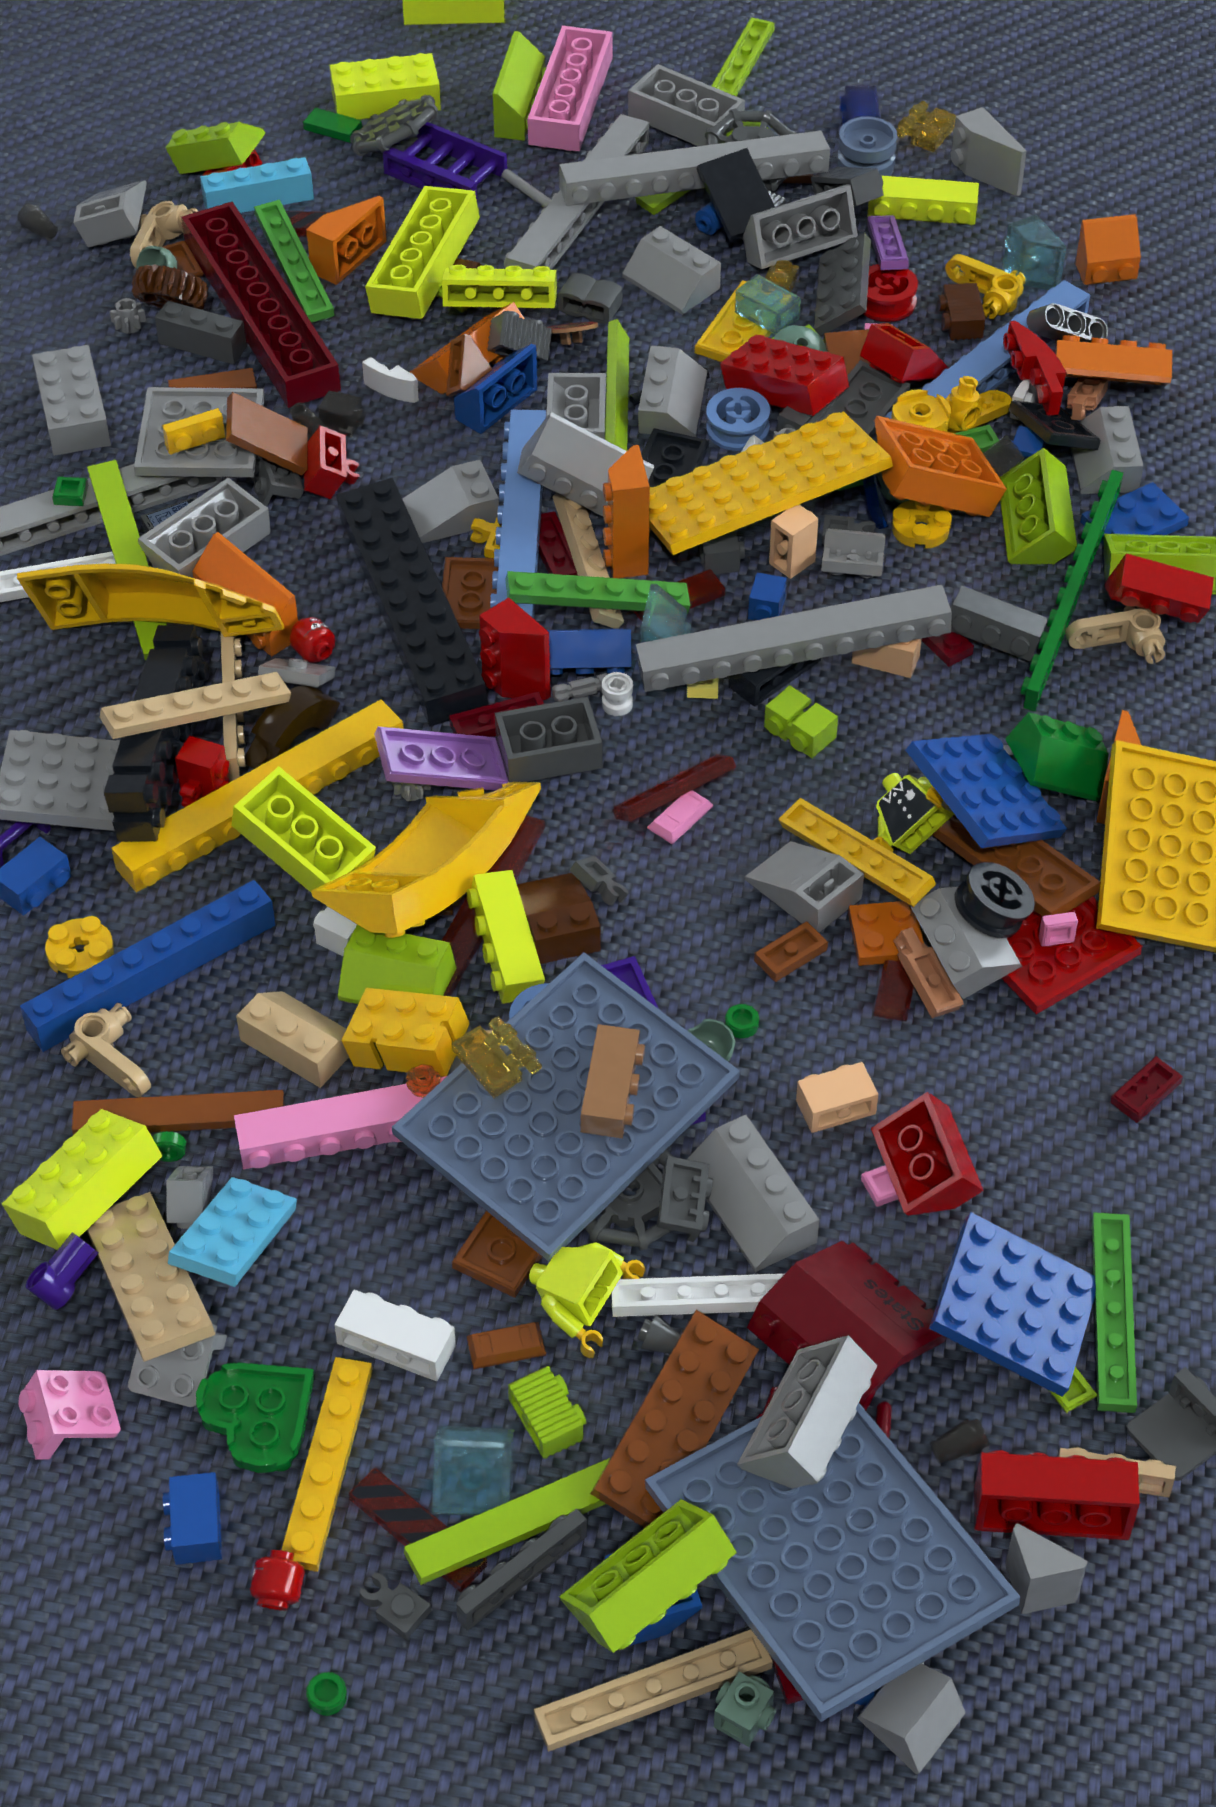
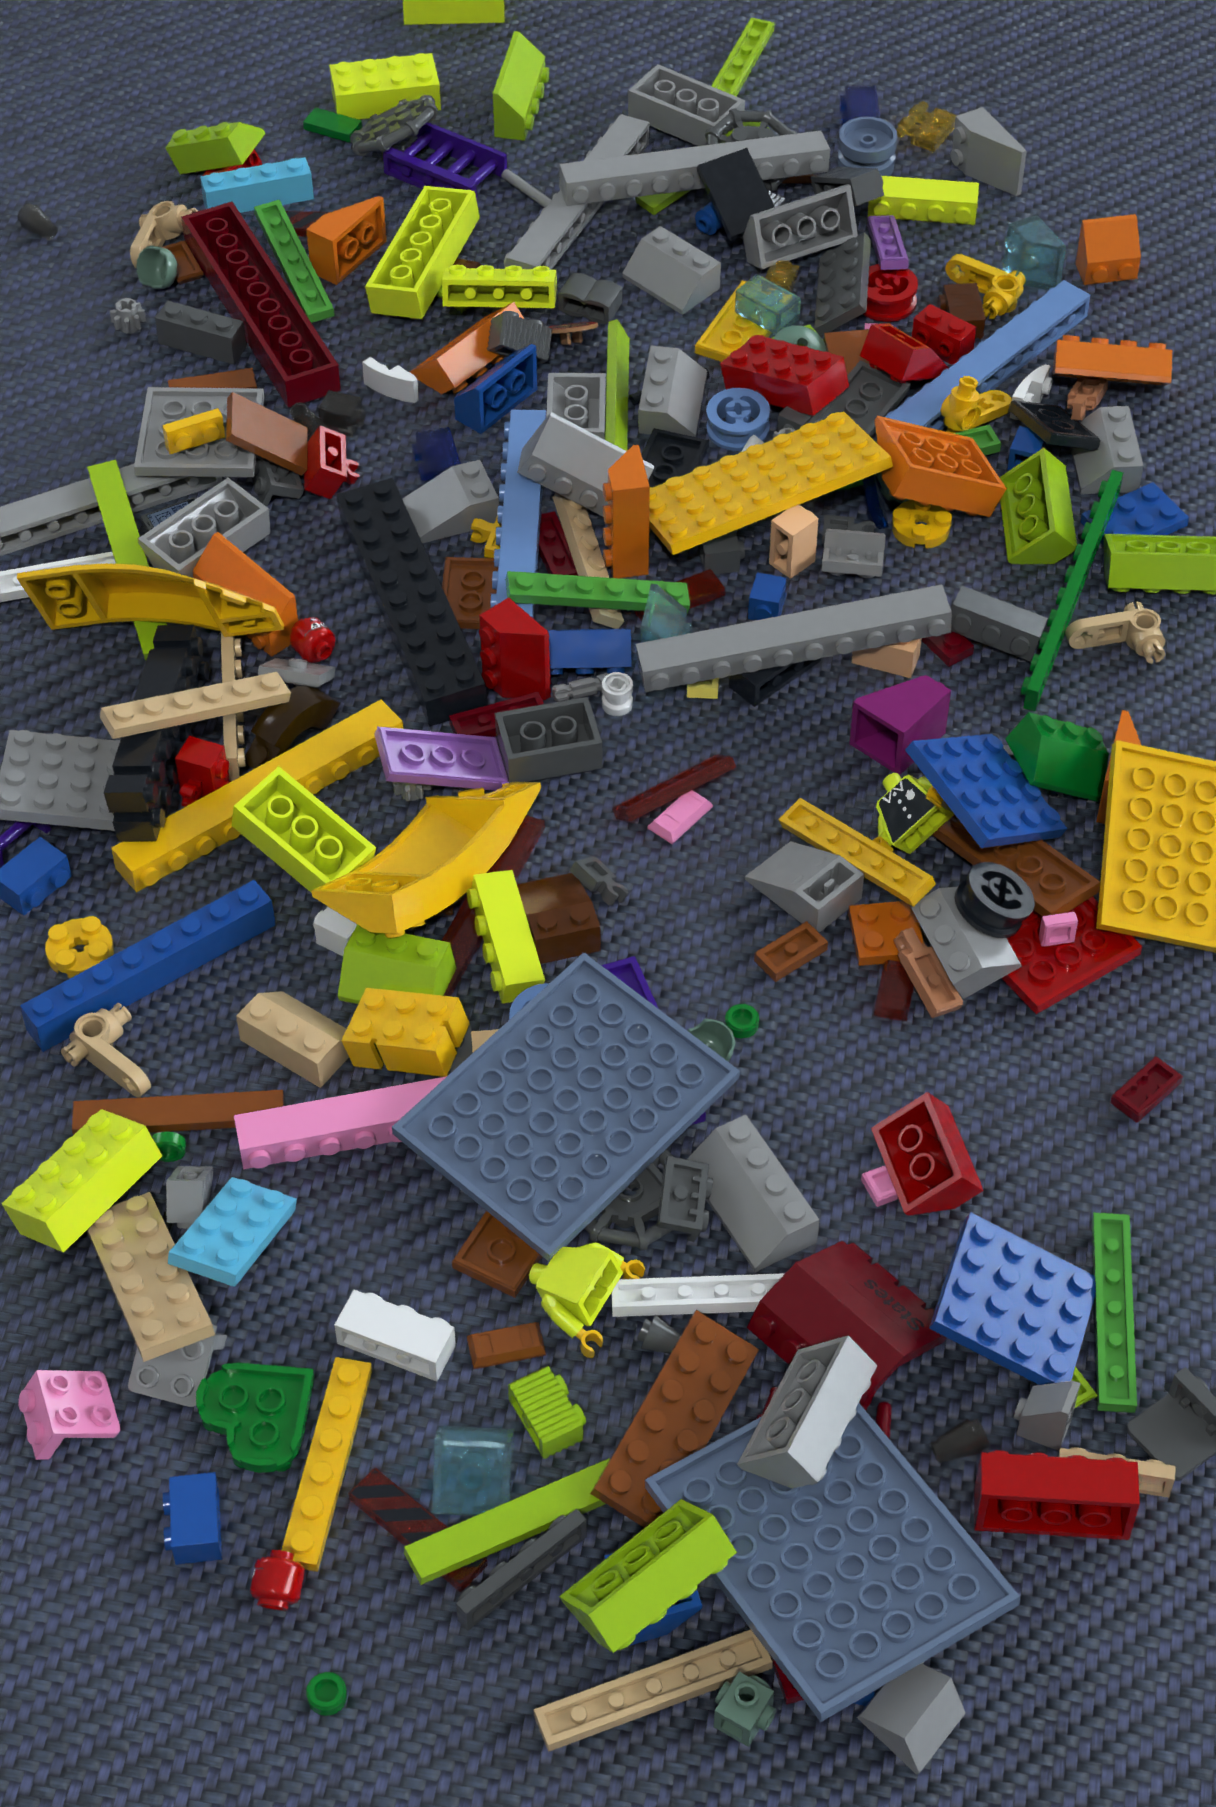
(56, 1279): dark purple piece -> none
(70, 491): green tile -> none
(71, 400): light grey brick -> none
(110, 214): light grey slope -> none
(161, 284): reddish brown gear -> none
(398, 1609): dark grey plate -> none
(422, 1087): clear orange plate -> none
(435, 452): none -> clear blue brick
(465, 365): dark orange slope -> none
(489, 1063): clear yellow plate -> none
(570, 88): bright pink brick -> none
(612, 1081): medium nougat brick -> none
(806, 730): lime piece -> none
(836, 1097): light nougat brick -> none
(896, 716): none -> magenta slope
(934, 410): yellow plate -> none
(944, 333): none -> red brick
(1004, 455): clear smoke plate -> none
(1038, 363): red slope -> none
(1042, 1571): light grey slope -> none
(1047, 1413): none -> light grey slope
(1057, 320): dark grey beam -> none
(1160, 588): red slope -> none

